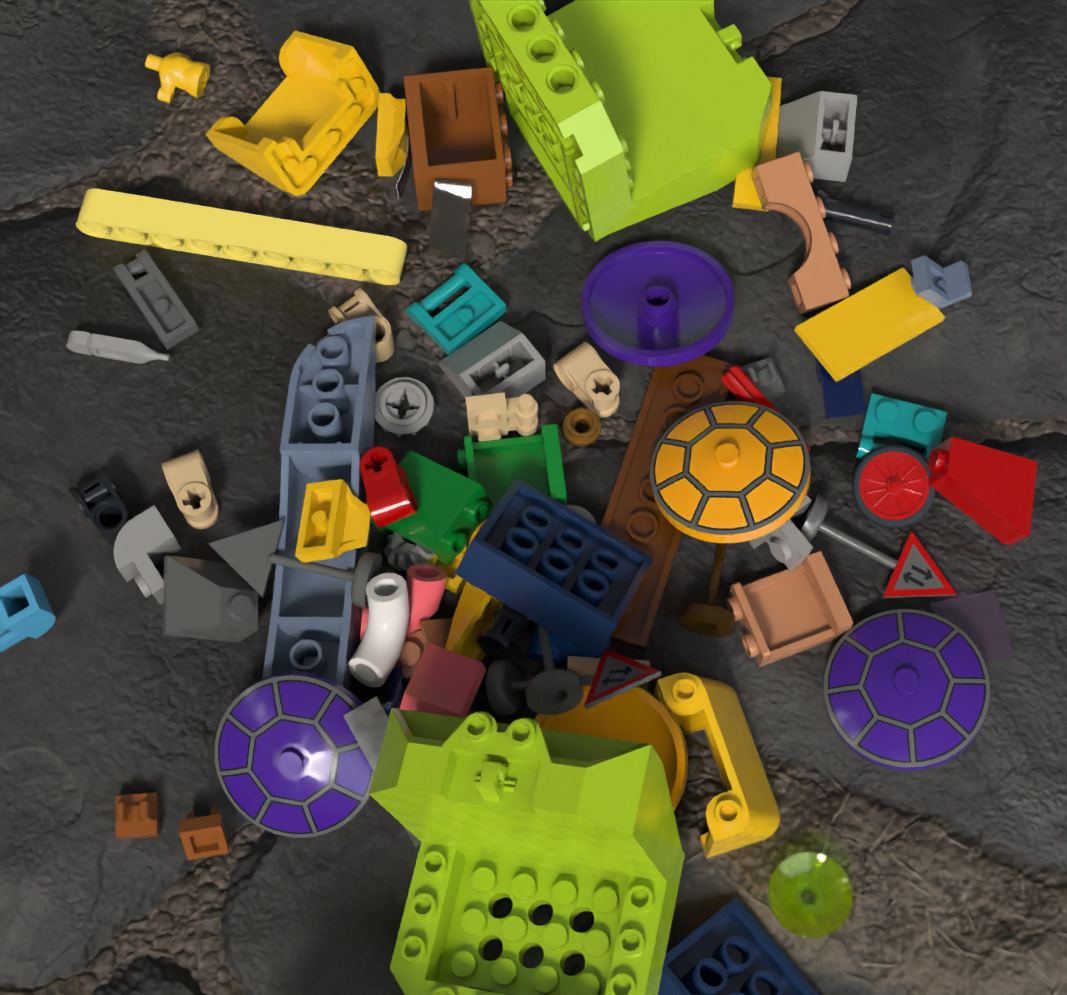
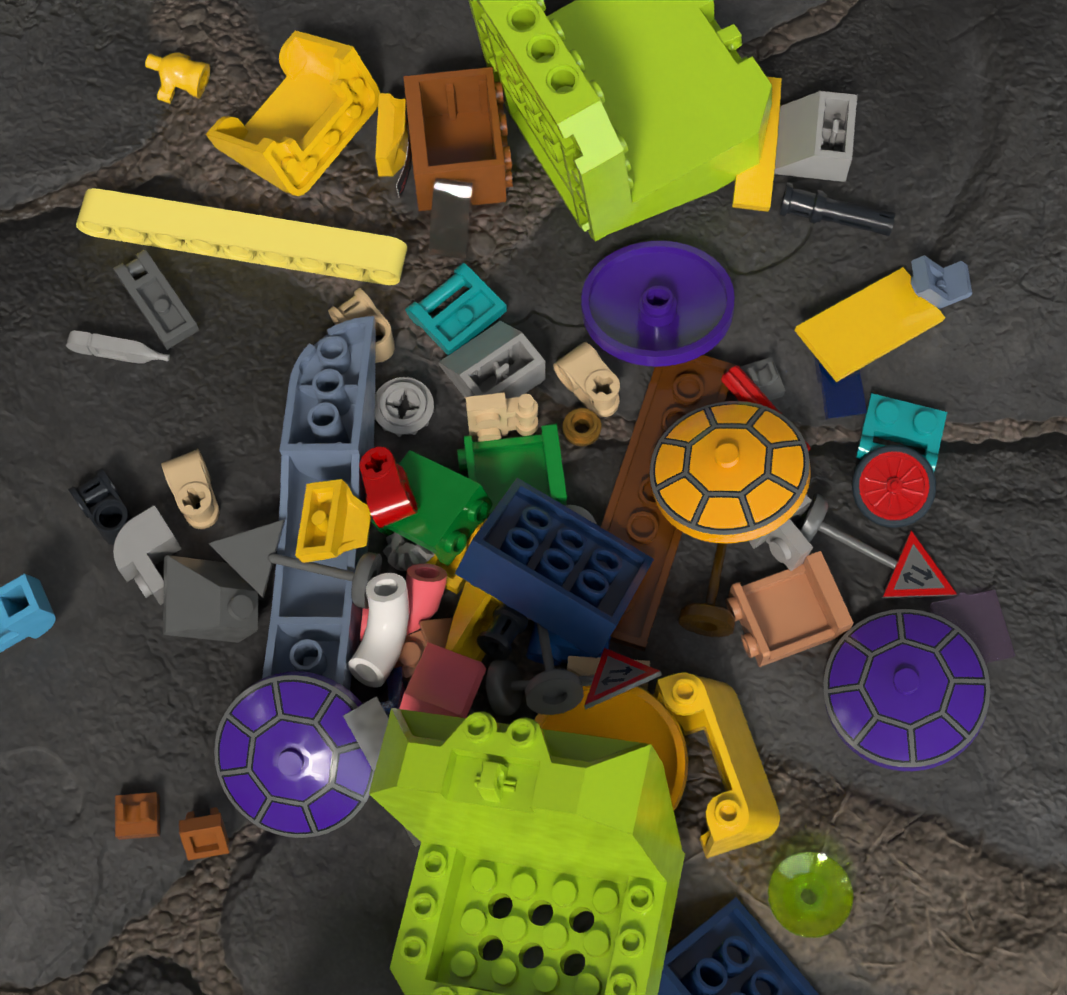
(786, 188): nougat arch -> none
(986, 486): red slope -> none

